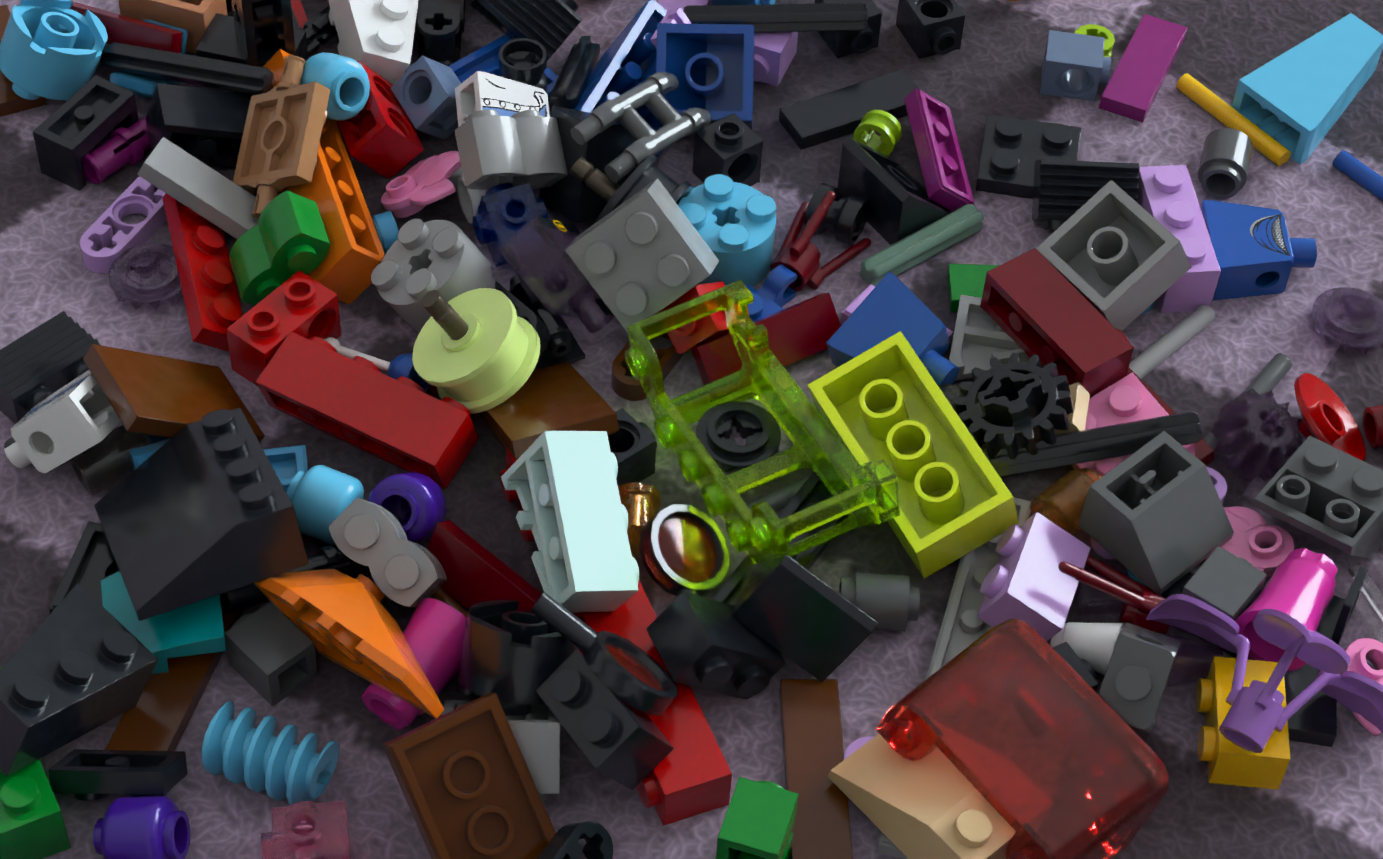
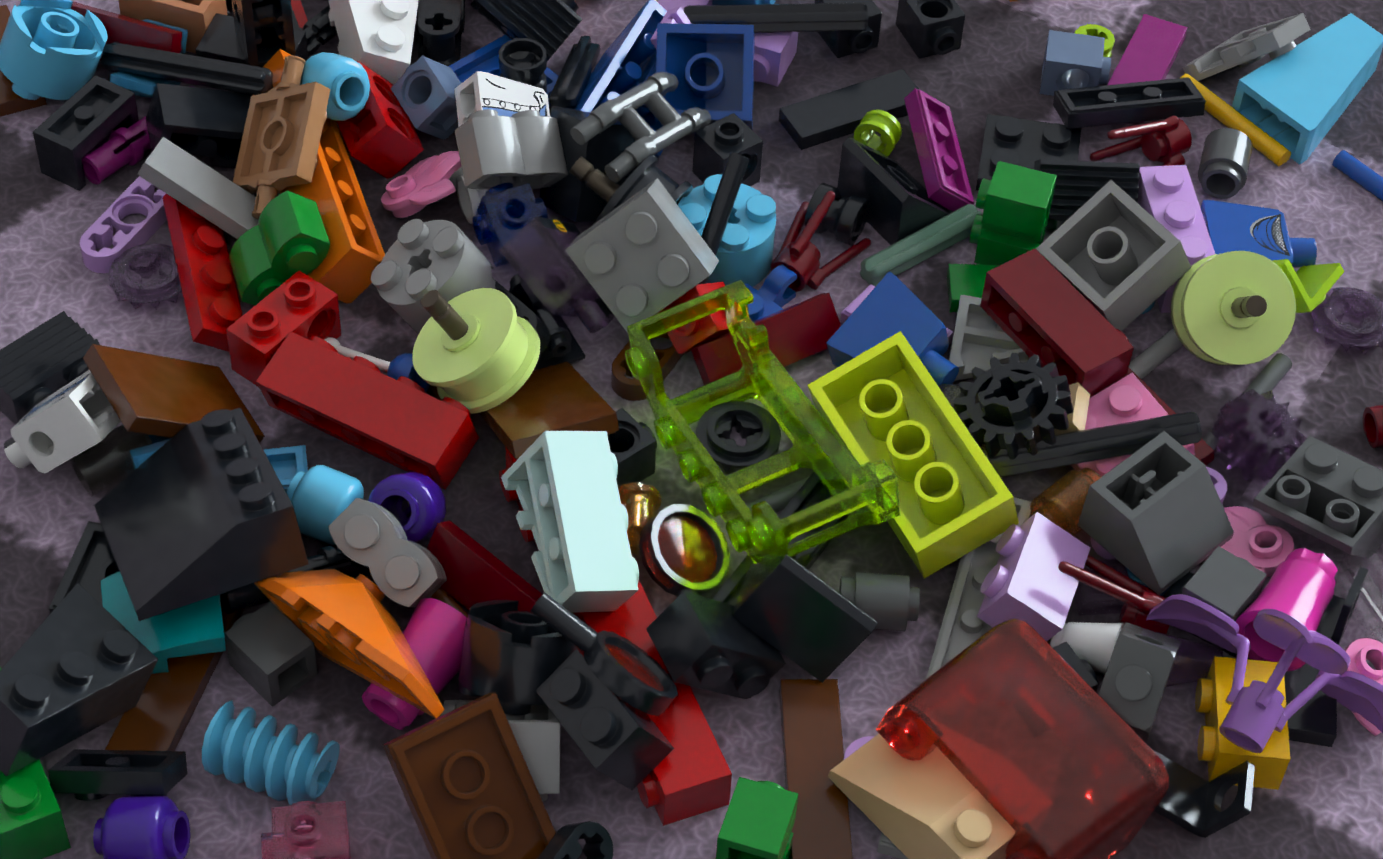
(386, 229): dark azure tile -> none
(724, 202): none -> black bar
(1013, 213): none -> green brick
(1128, 102): none -> black tile
(1160, 141): none -> dark red plant
(1197, 803): none -> black bracket
(1233, 308): none -> yellowish green wheel
(1250, 46): none -> light grey wing
(1310, 282): none -> lime bracket
(1327, 416): red dish -> none

